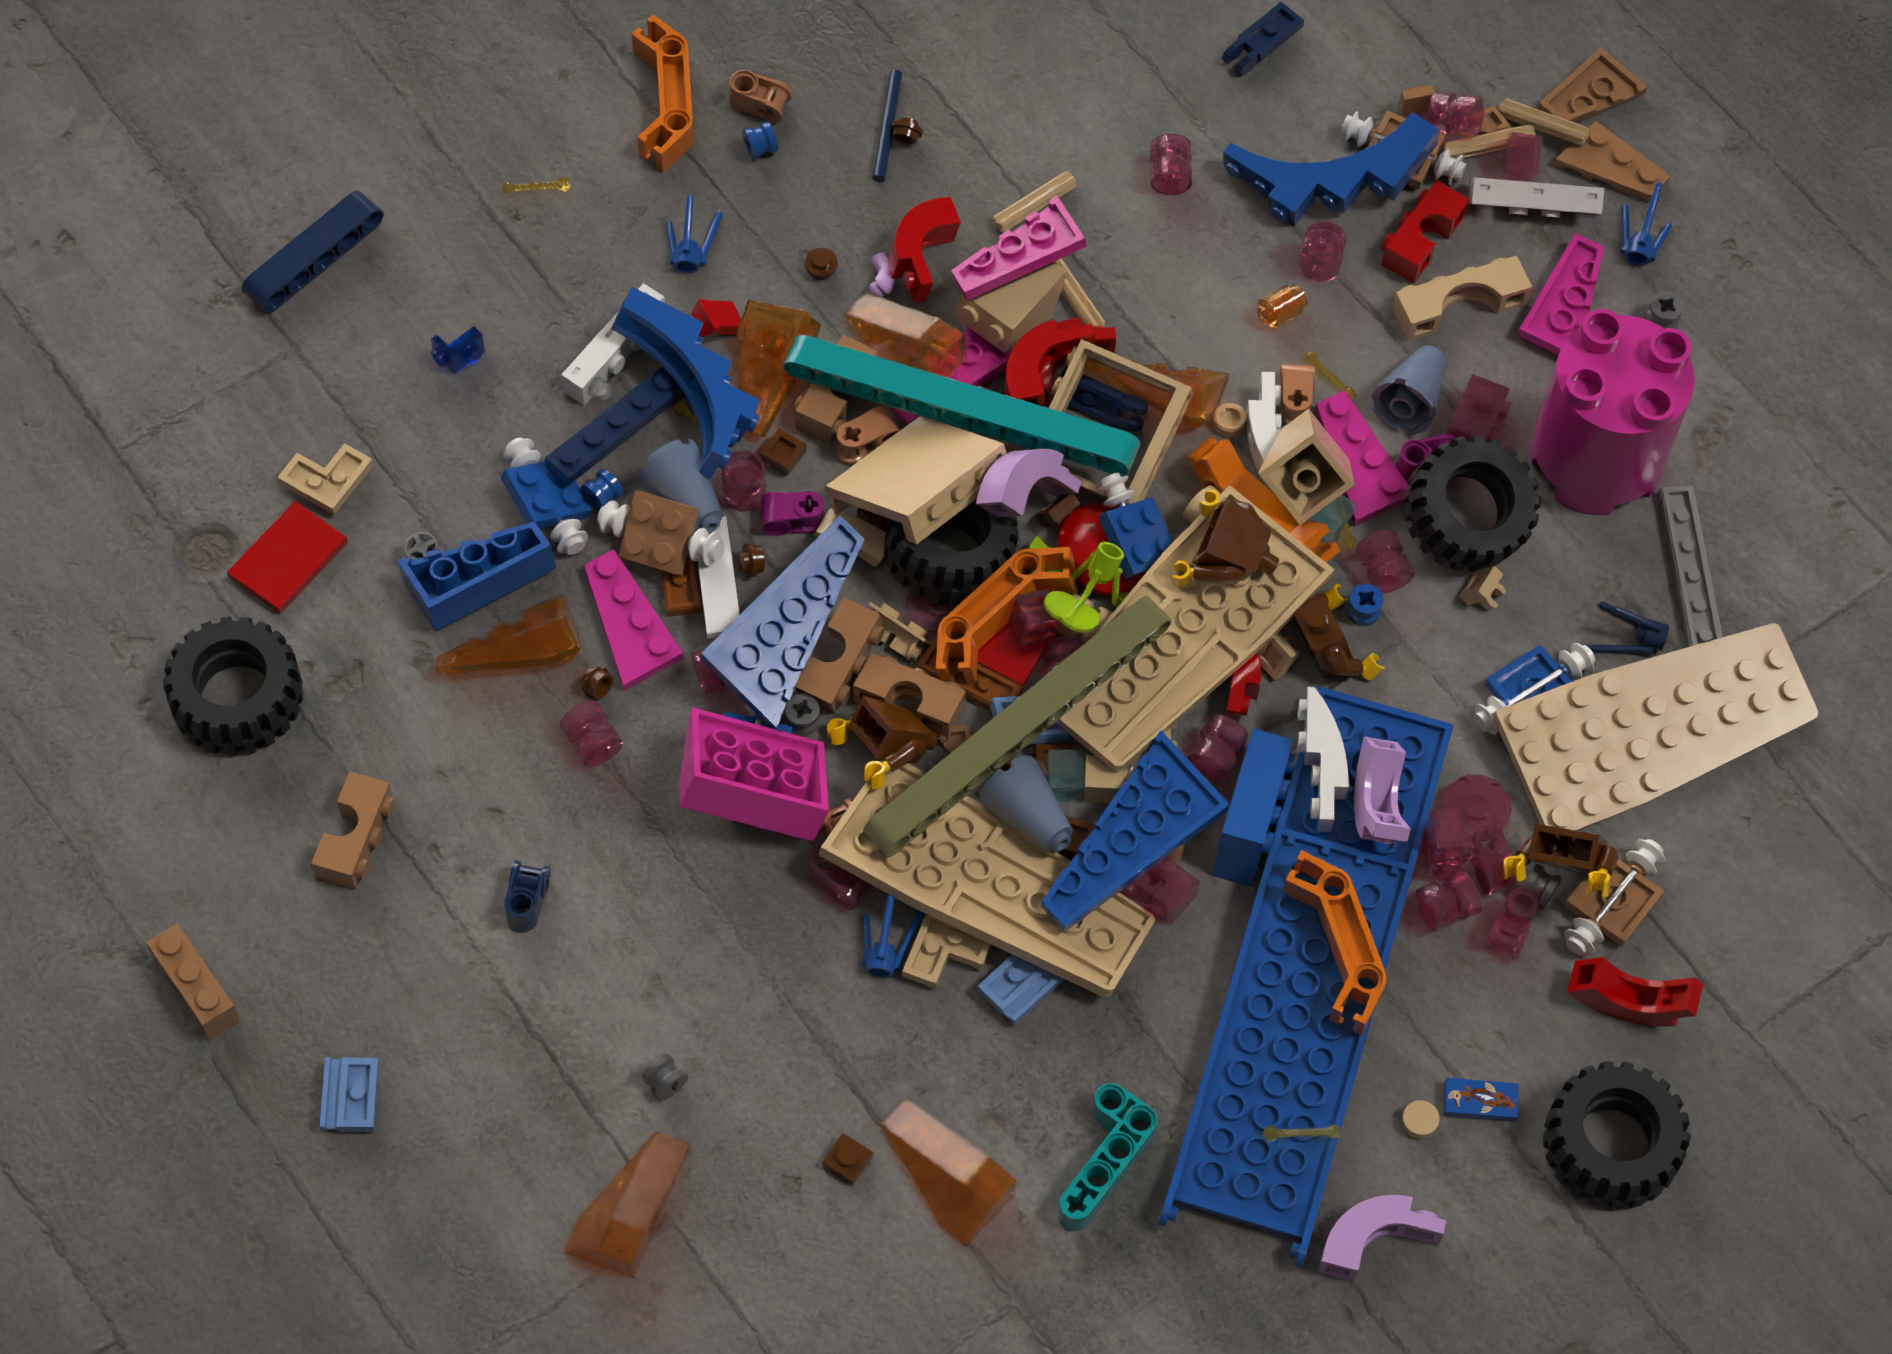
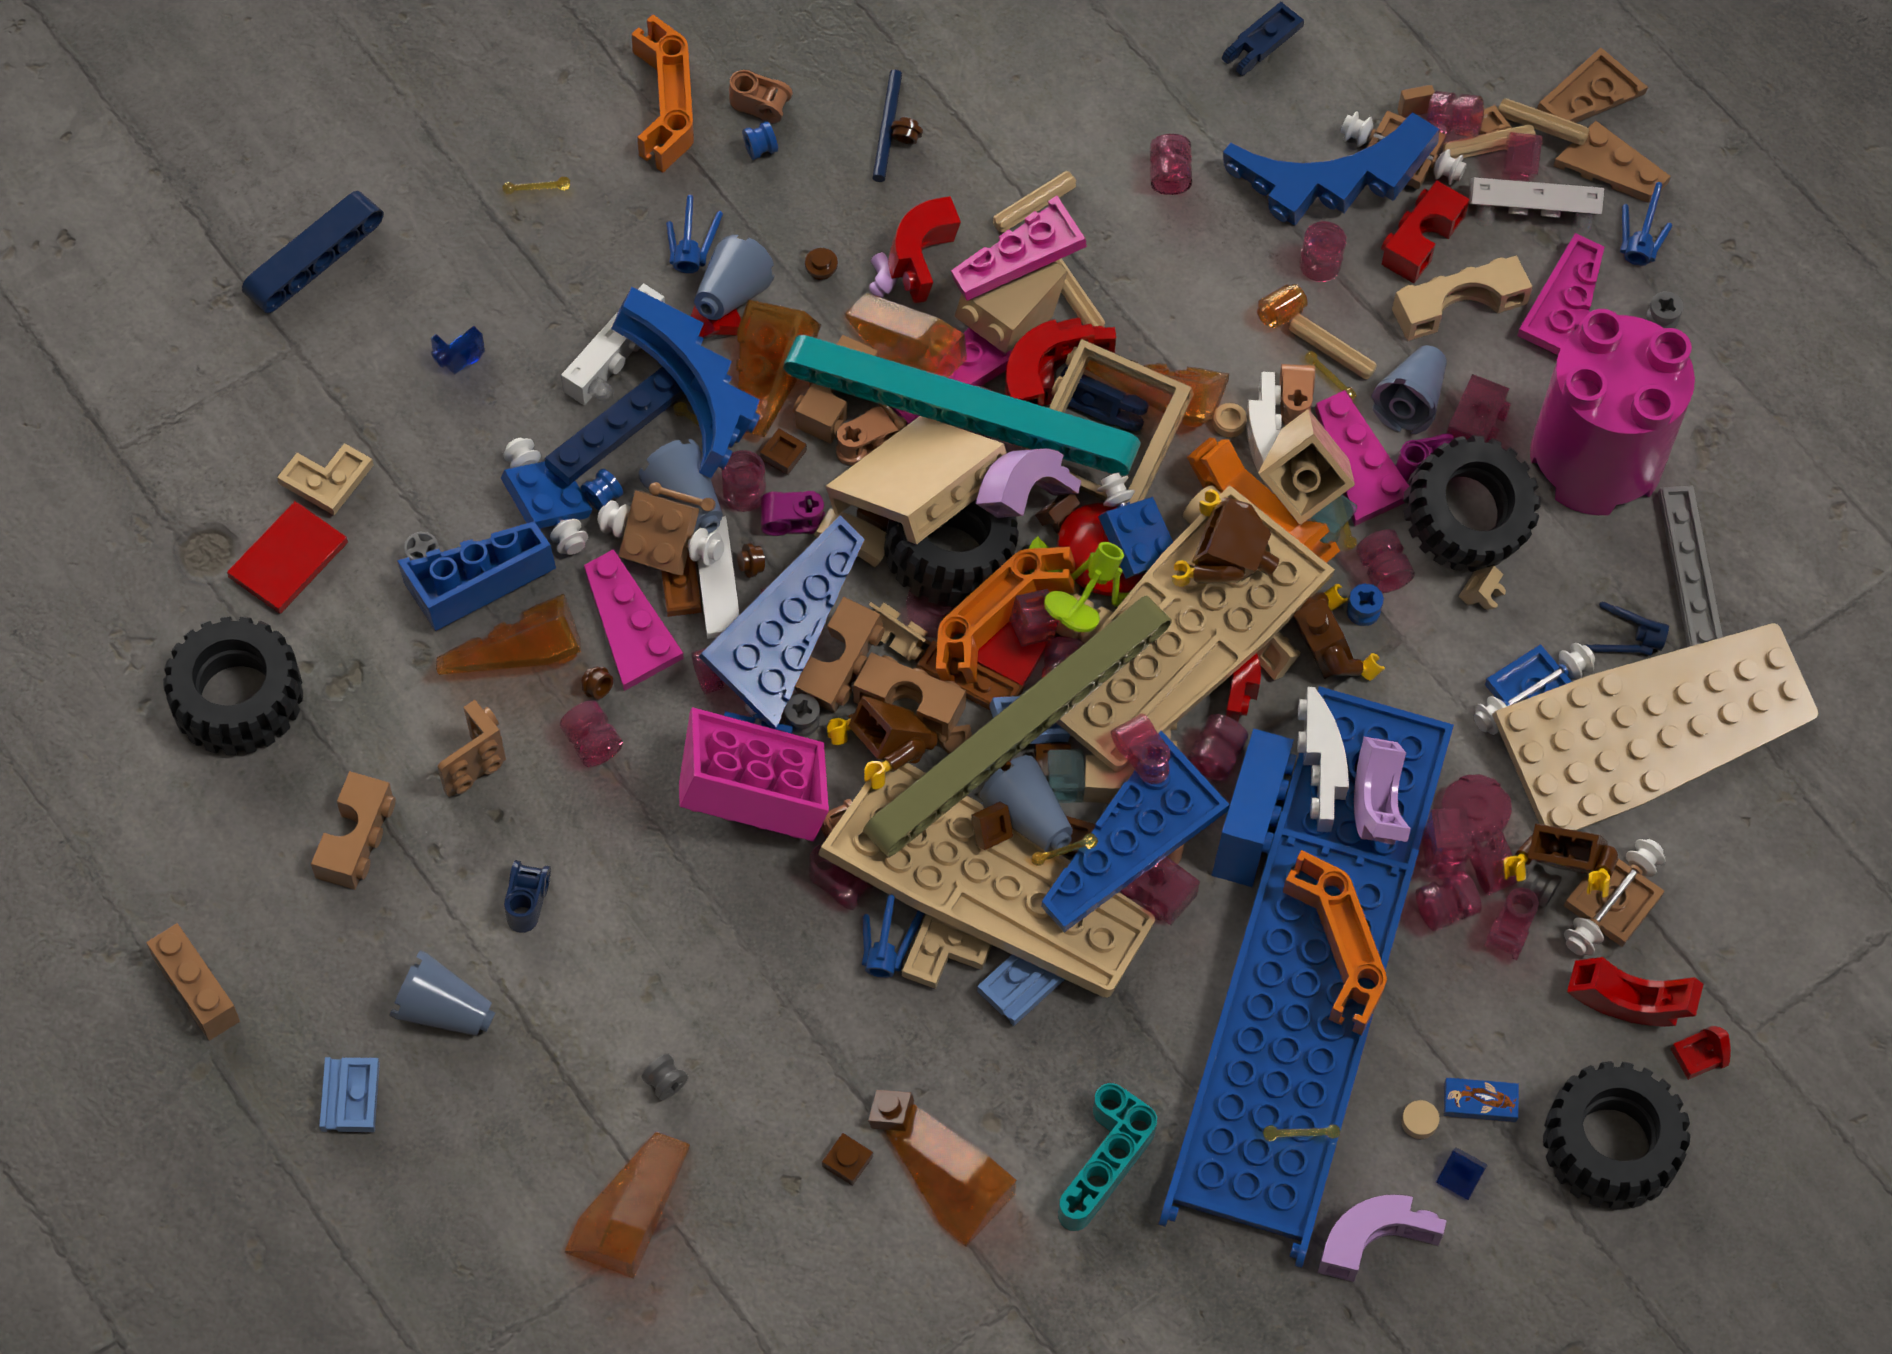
(441, 999): none -> sand blue cone
(476, 758): none -> medium nougat bracket
(706, 504): none -> medium nougat hinge
(733, 276): none -> sand blue cone
(891, 1110): none -> plate
(900, 422): none -> medium nougat hinge
(992, 825): none -> reddish brown plate
(1089, 841): none -> clear yellow hinge
(1143, 748): none -> clear pink piece
(1332, 346): none -> tan axle
(1461, 1173): none -> clear blue slope
(1703, 1051): none -> red tile

